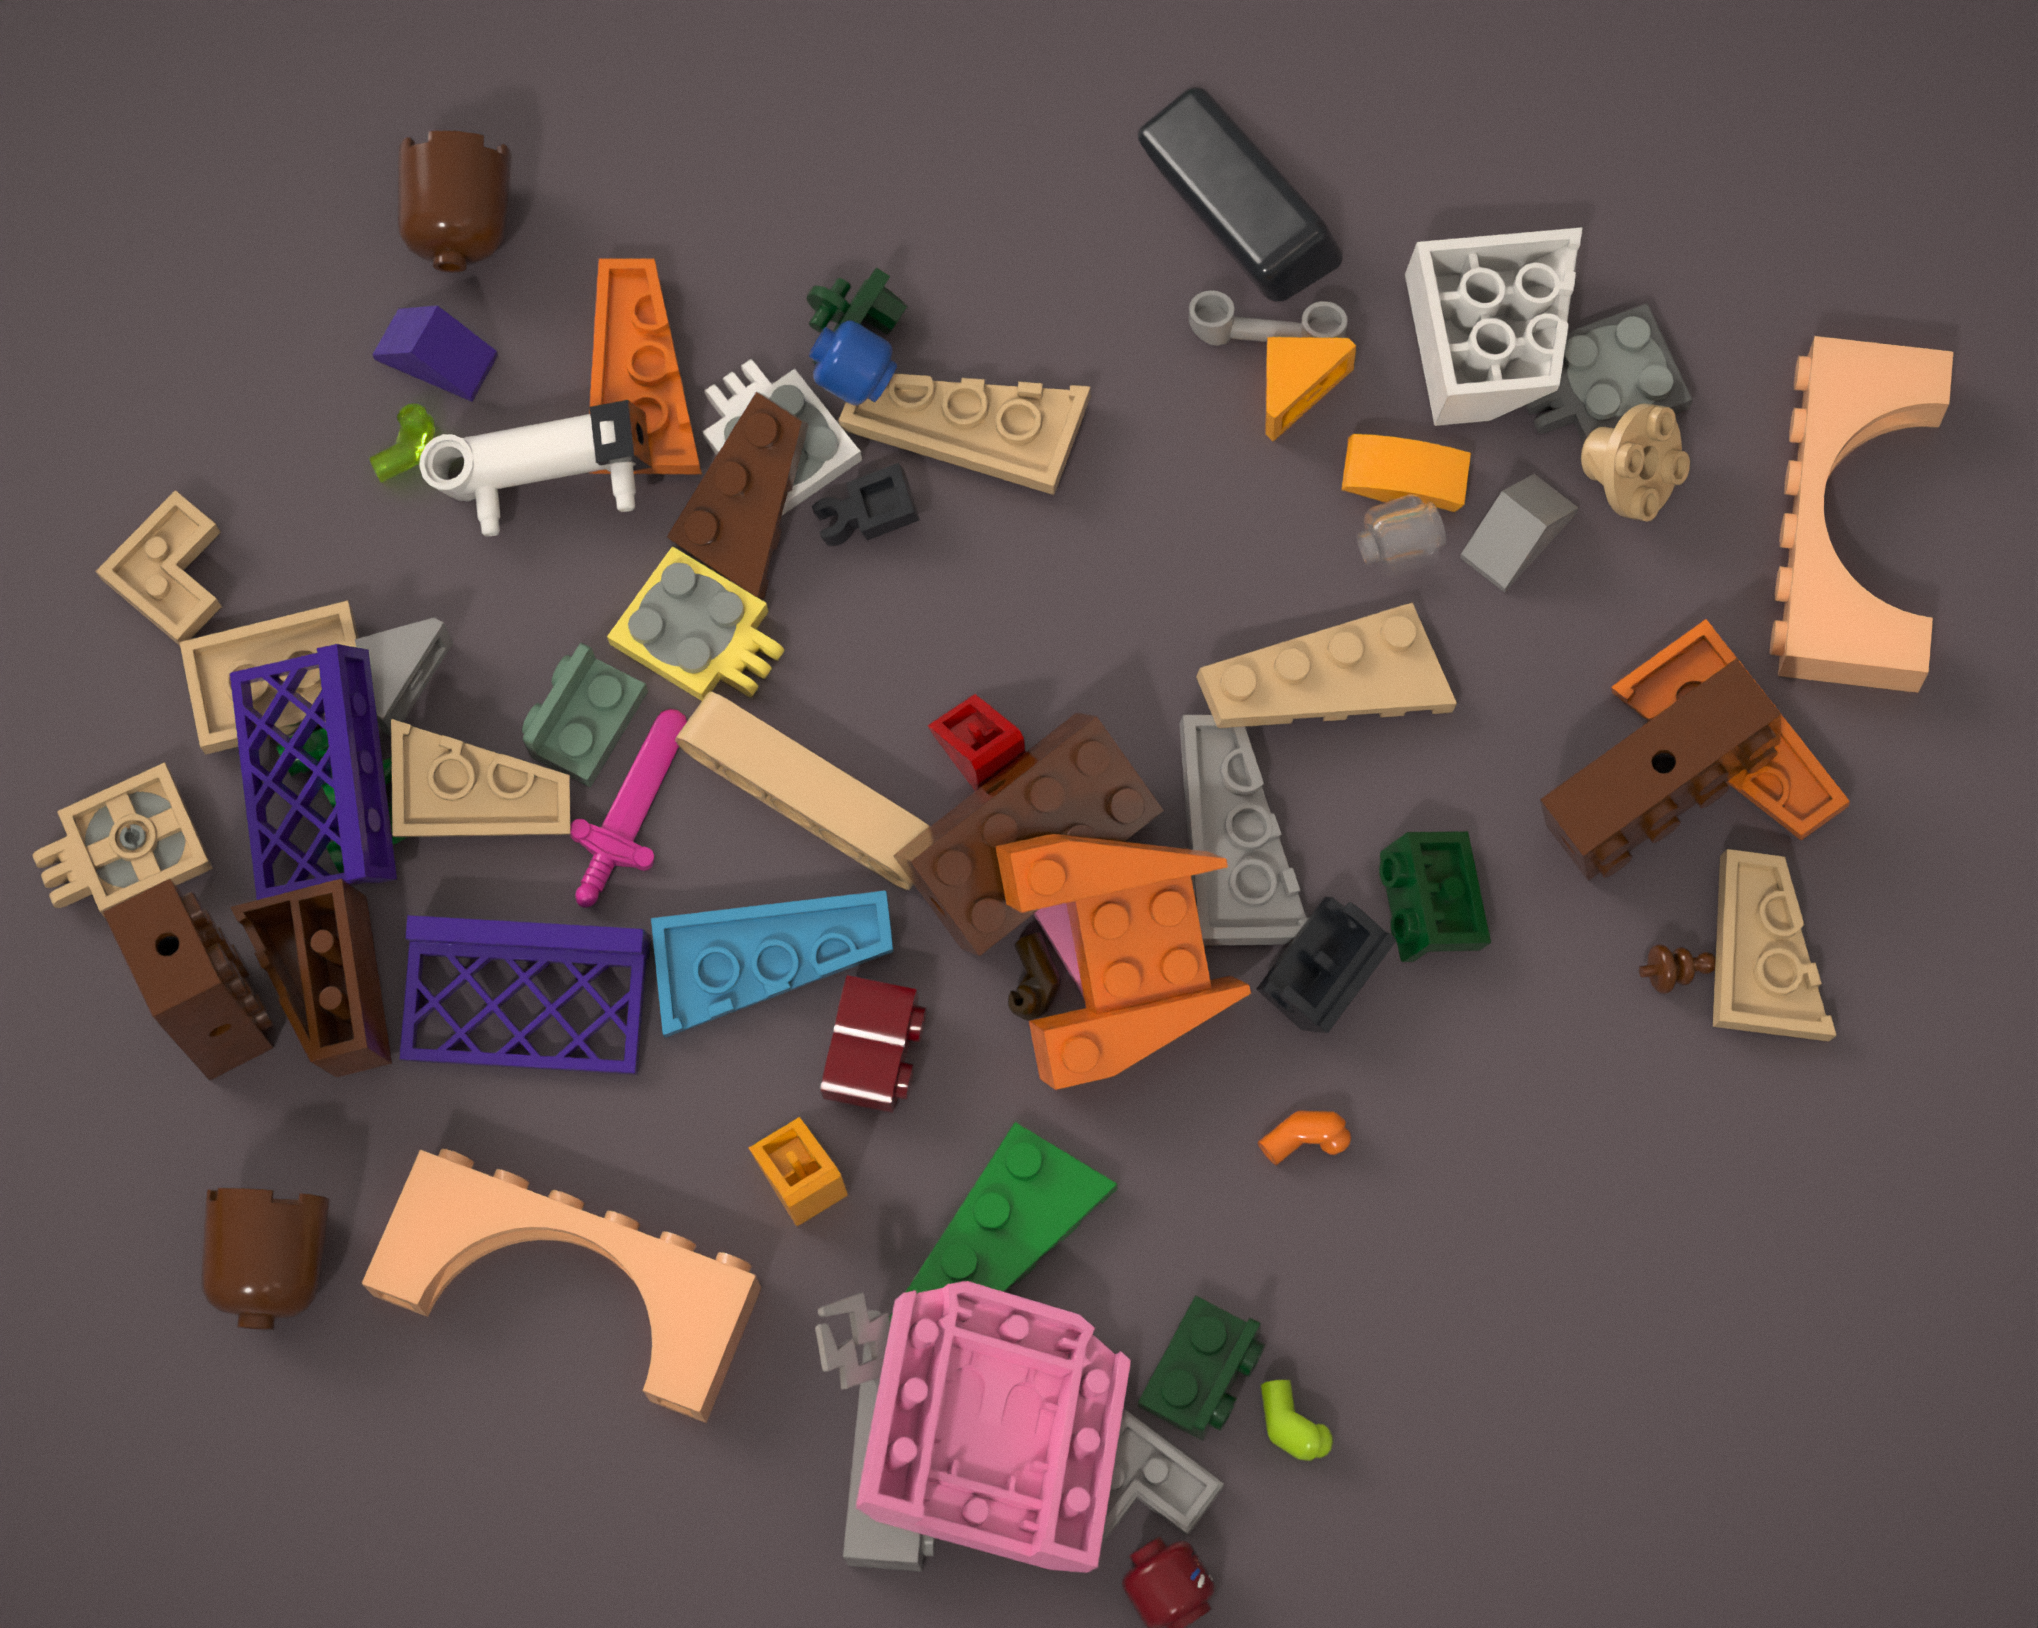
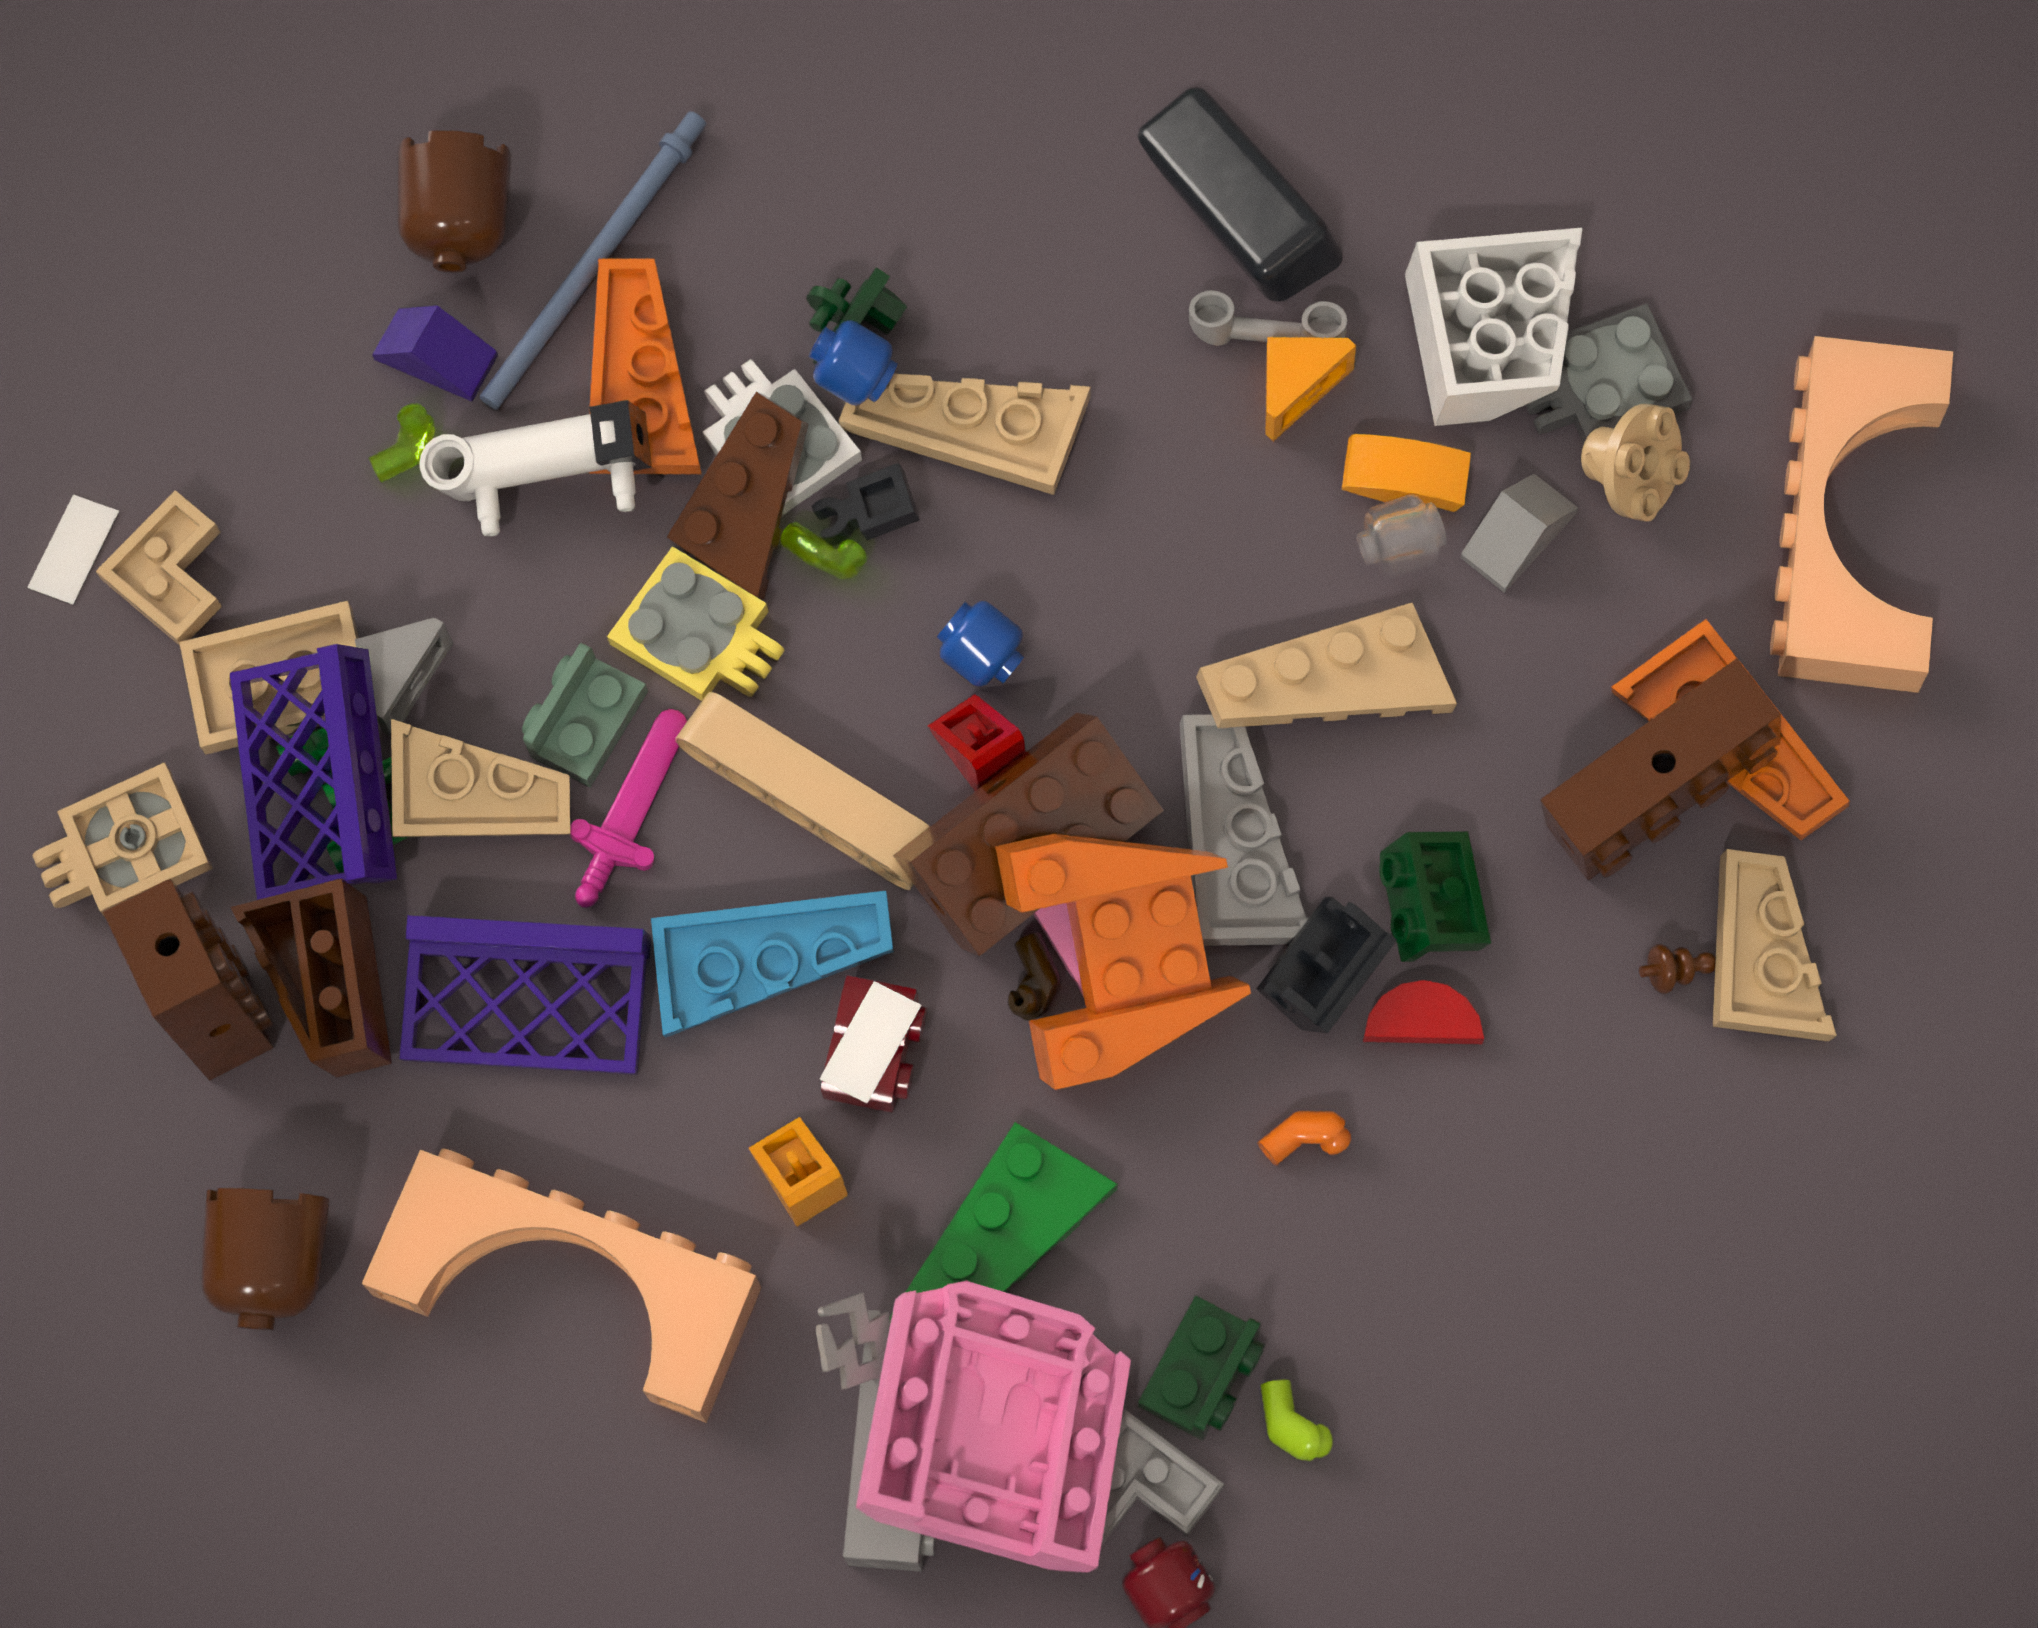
(73, 549): none -> white sticker
(674, 149): none -> sand blue bar
(821, 555): none -> clear neon green arm
(870, 1042): none -> white sticker
(981, 644): none -> blue head
(1424, 1014): none -> red tile

